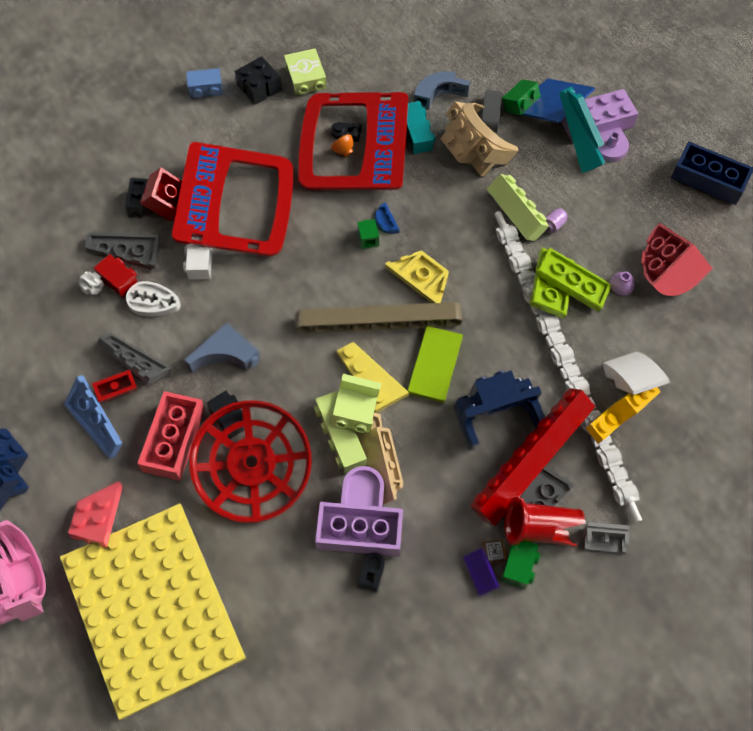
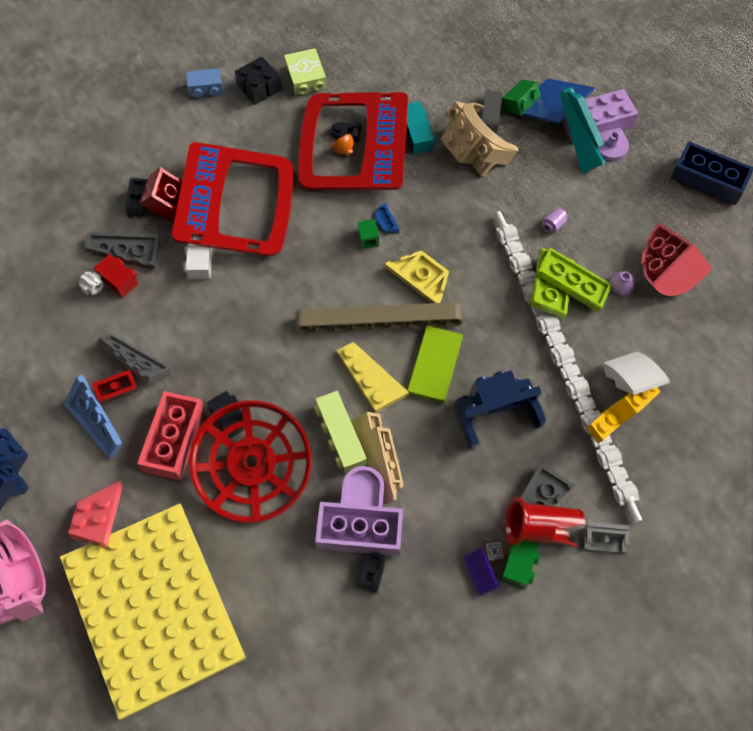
(152, 290): white piece -> none
(224, 346): sand blue arch -> none
(355, 403): yellowish green panel -> none
(438, 84): sand blue arch -> none
(518, 207): yellowish green brick -> none
(532, 455): red brick -> none

